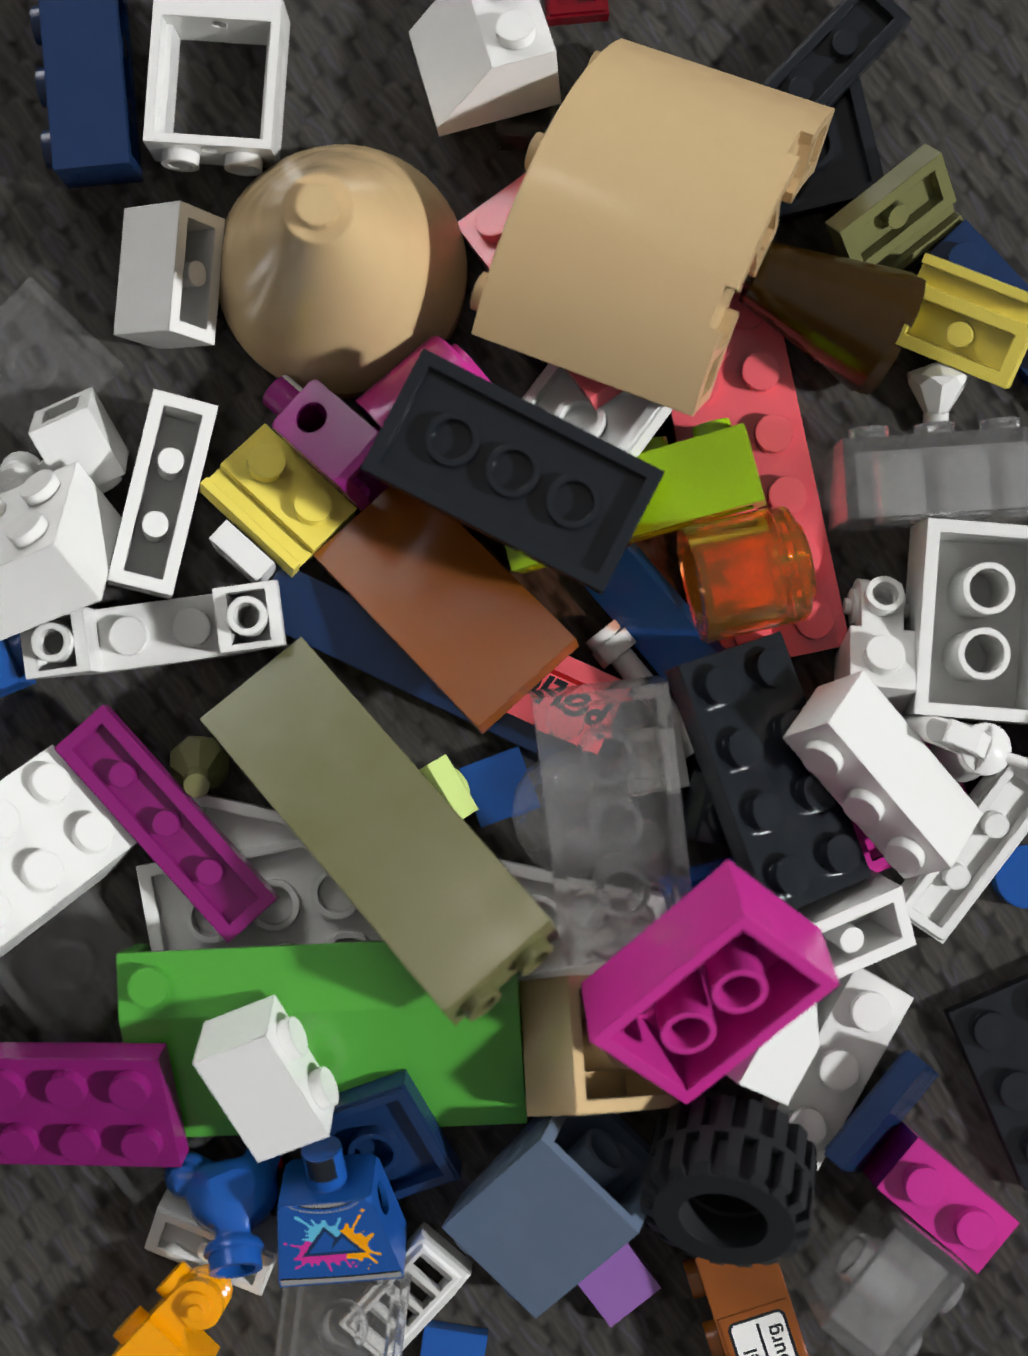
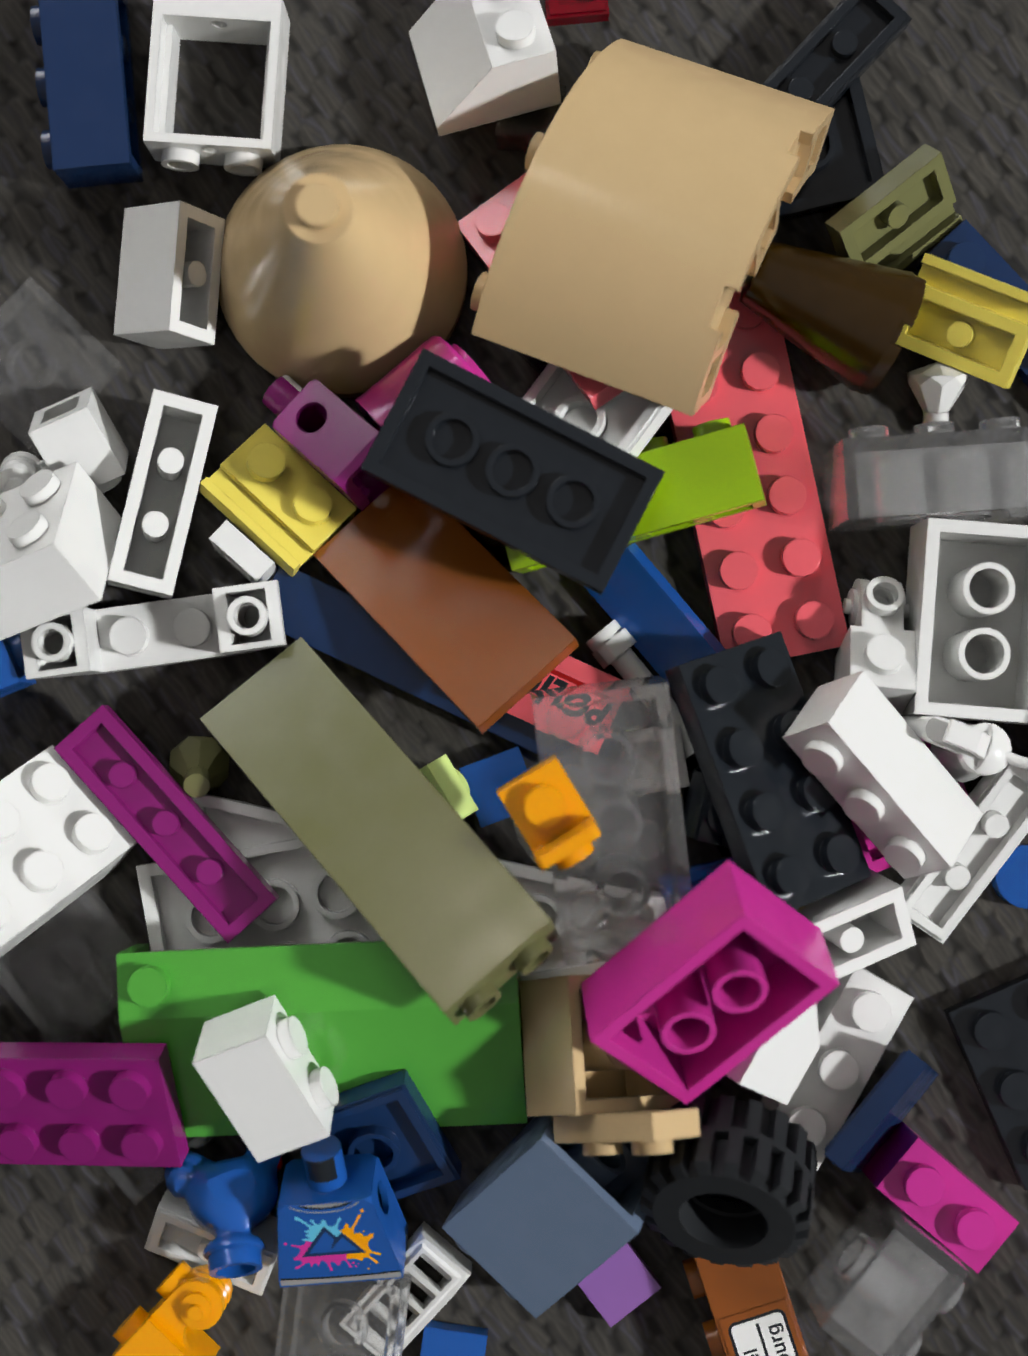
(550, 815): none -> light orange bracket
(647, 1130): none -> tan plate
(746, 573): clear orange piece -> none

